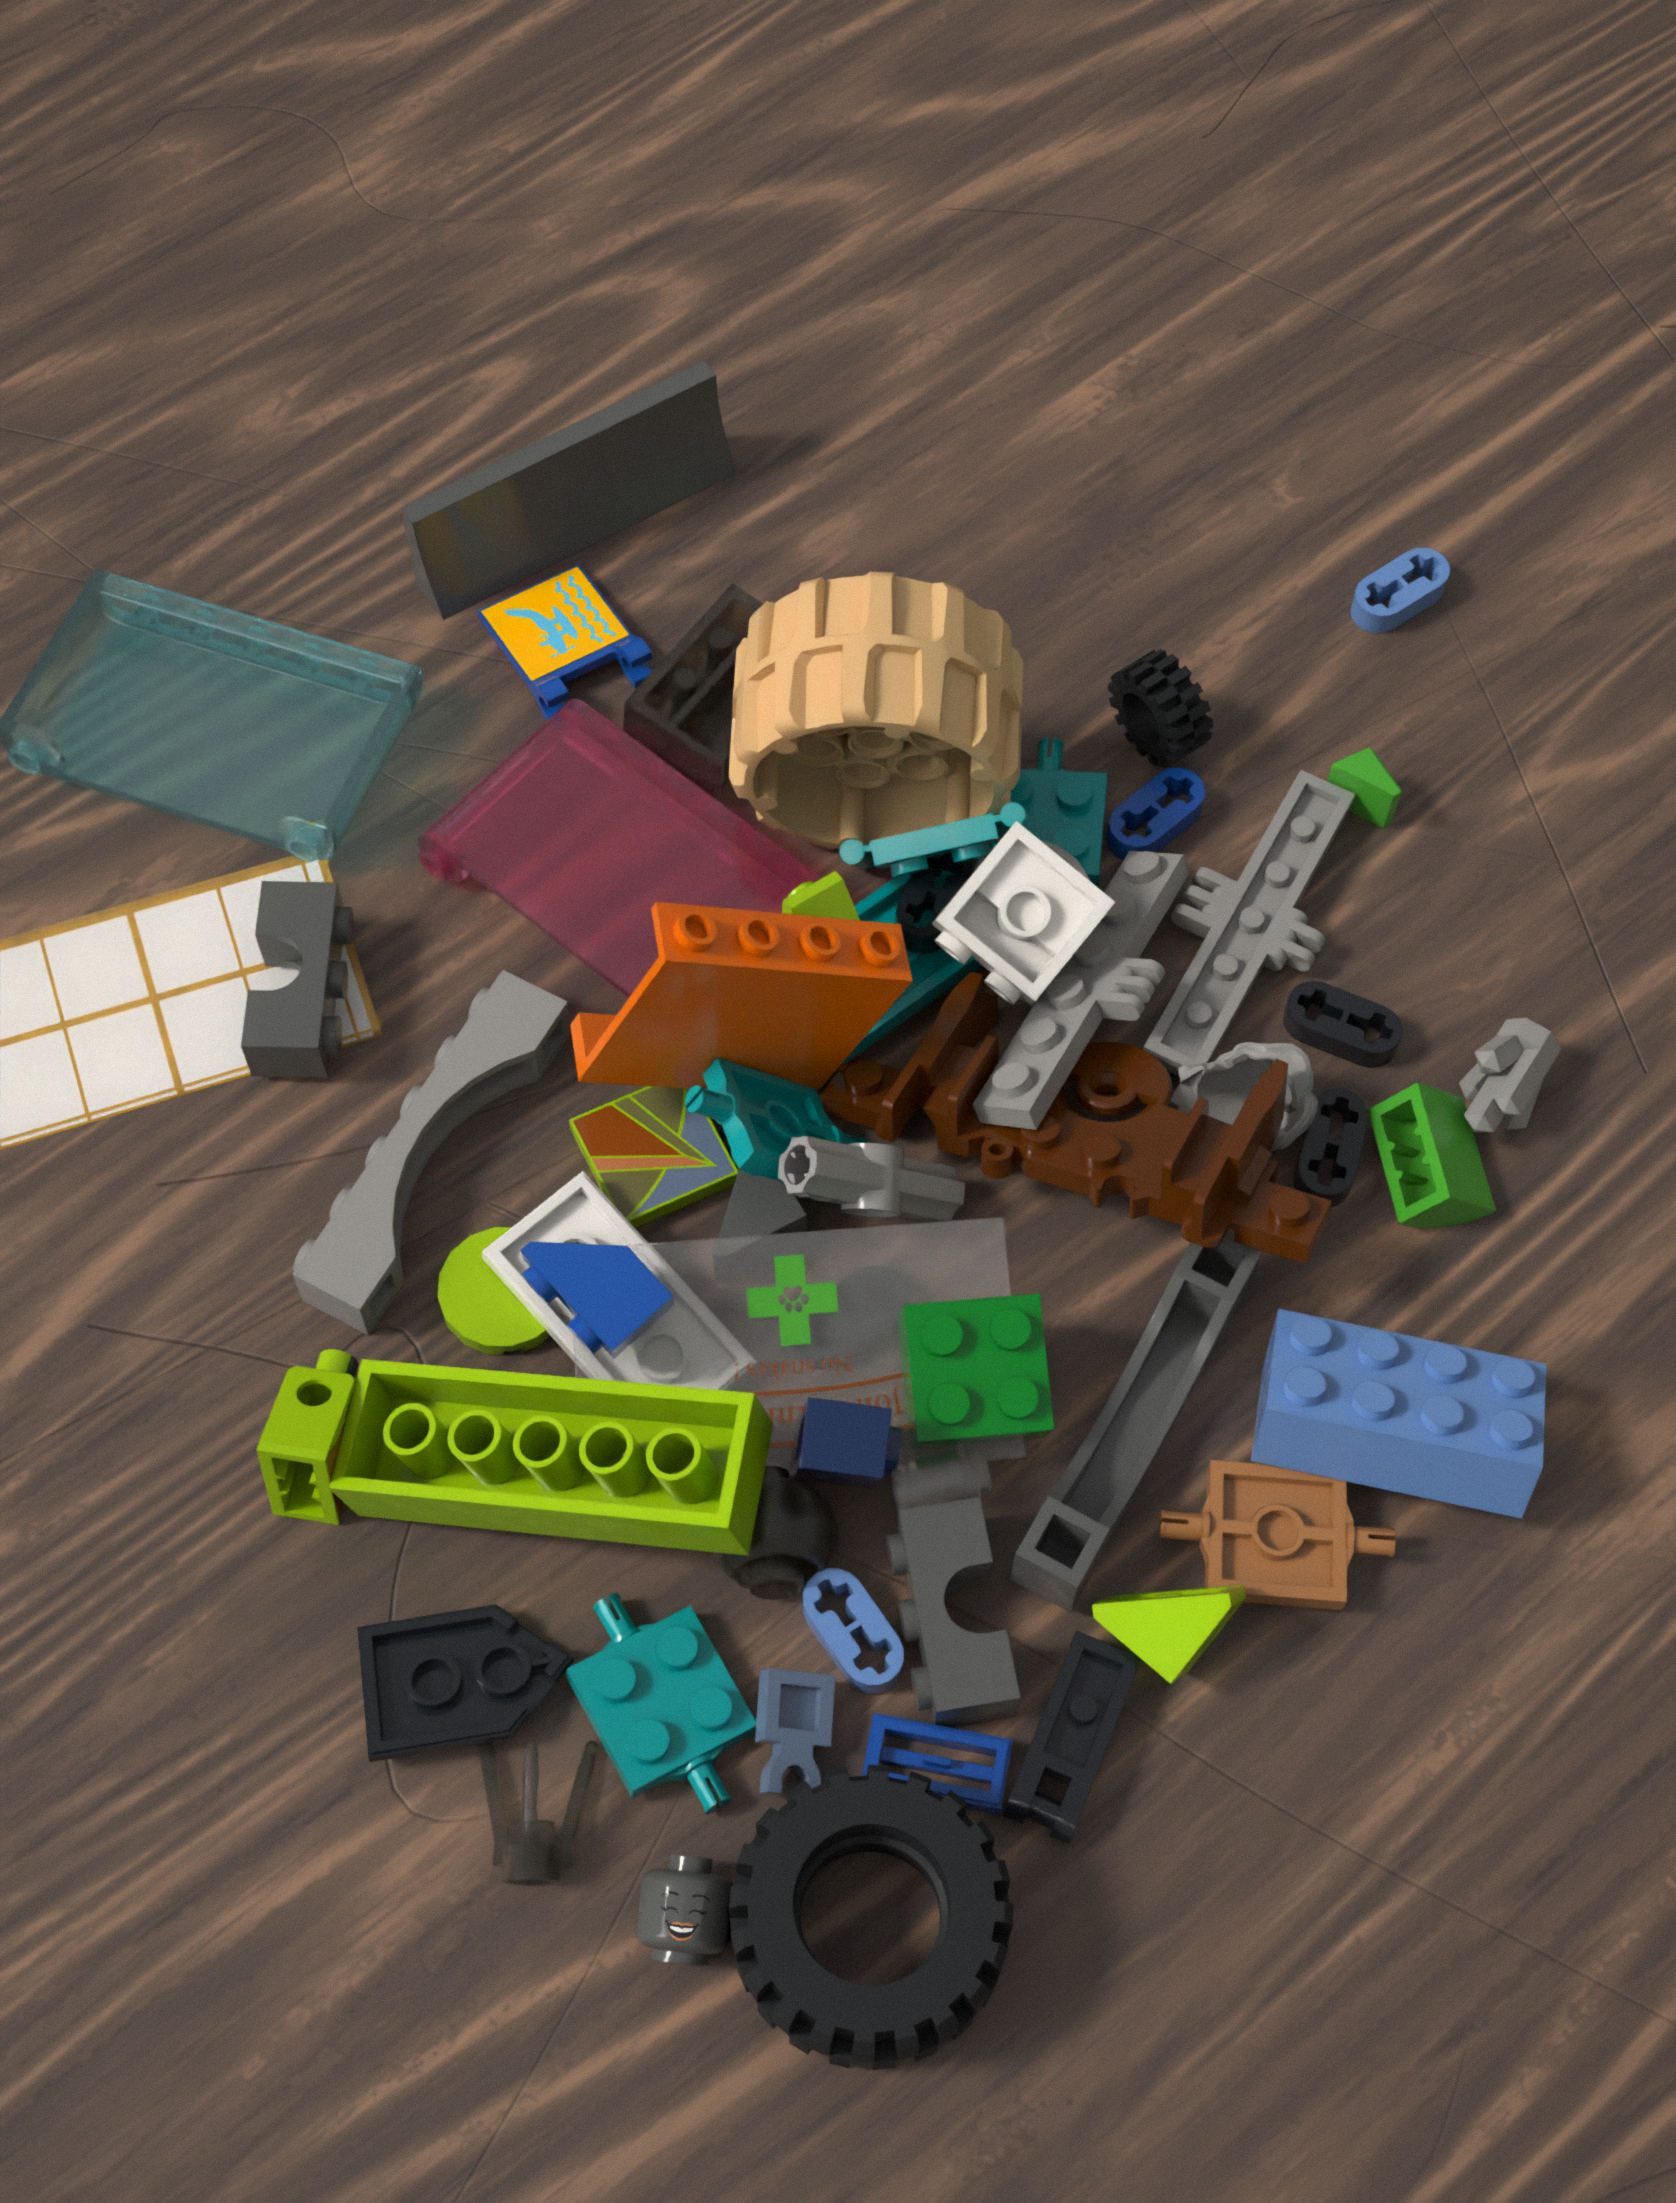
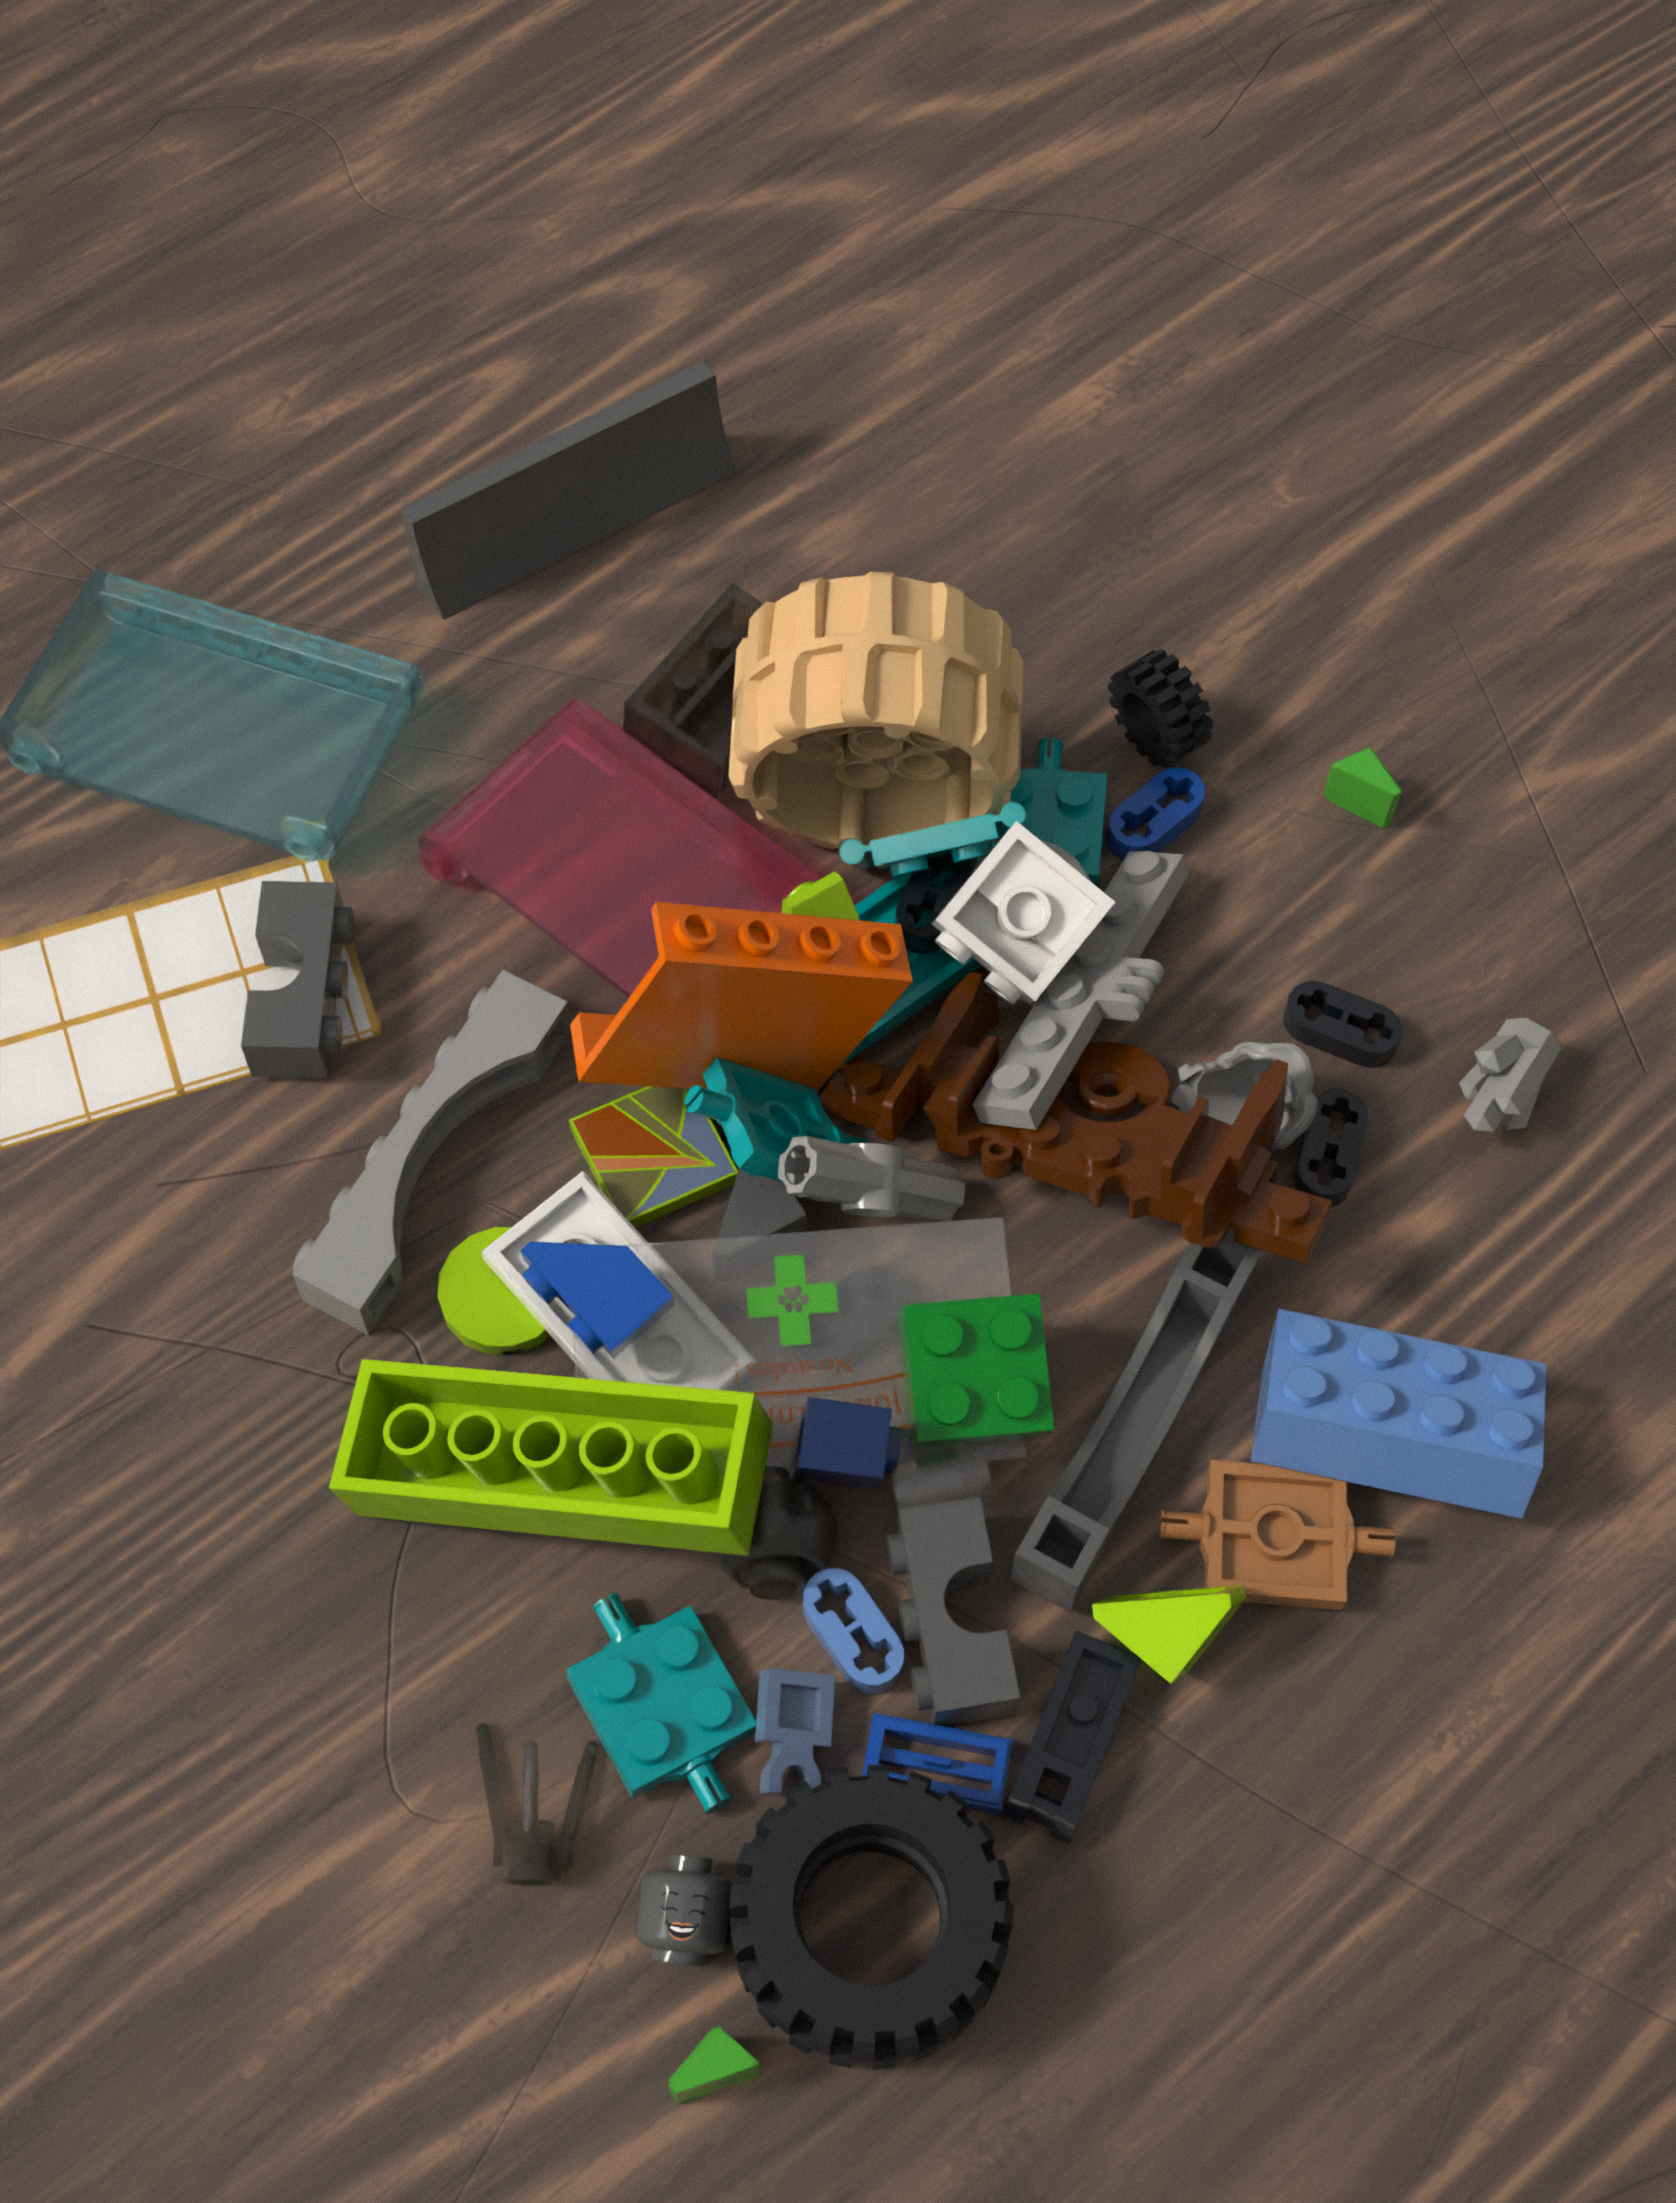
(305, 1436): lime torso -> none
(452, 1680): black tile -> none
(561, 633): flag -> none
(712, 2066): none -> bright green slope
(1248, 923): light grey hinge -> none
(1393, 582): medium blue beam -> none
(1430, 1158): bright green brick -> none

